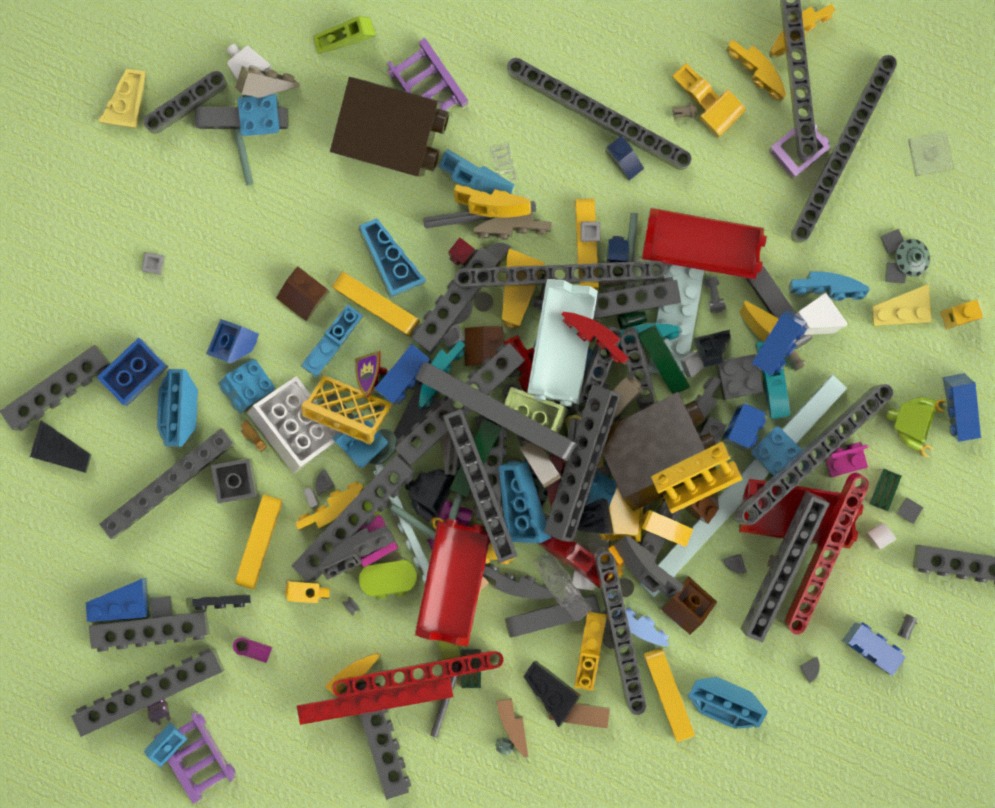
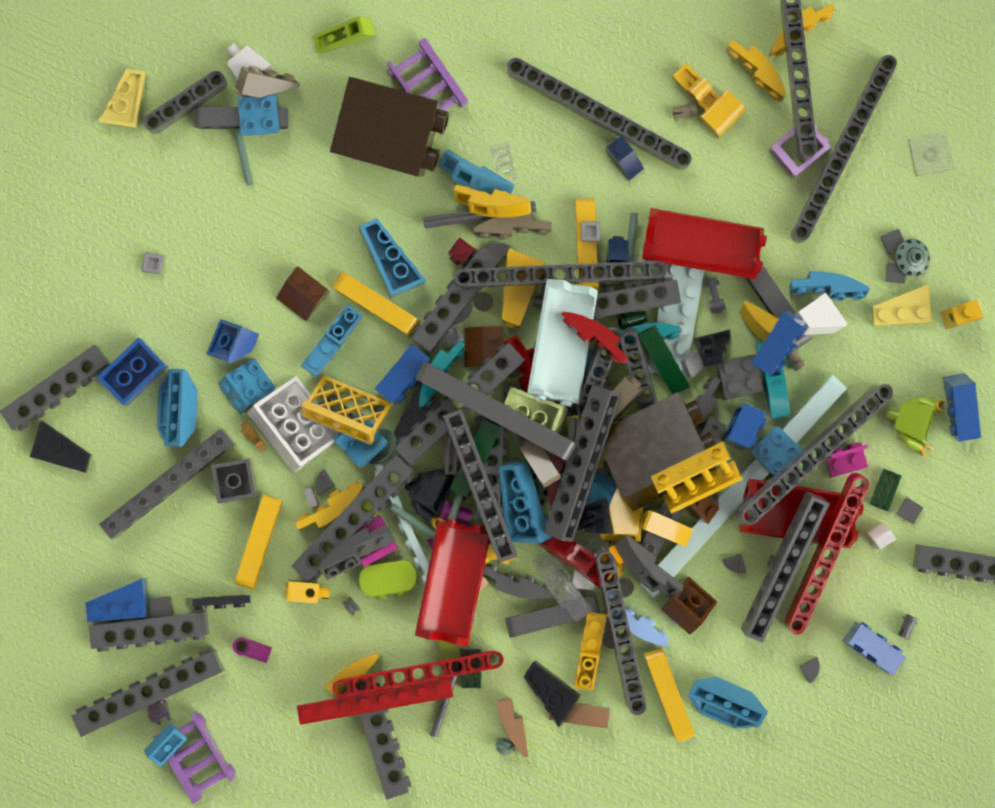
(367, 372): shield -> none

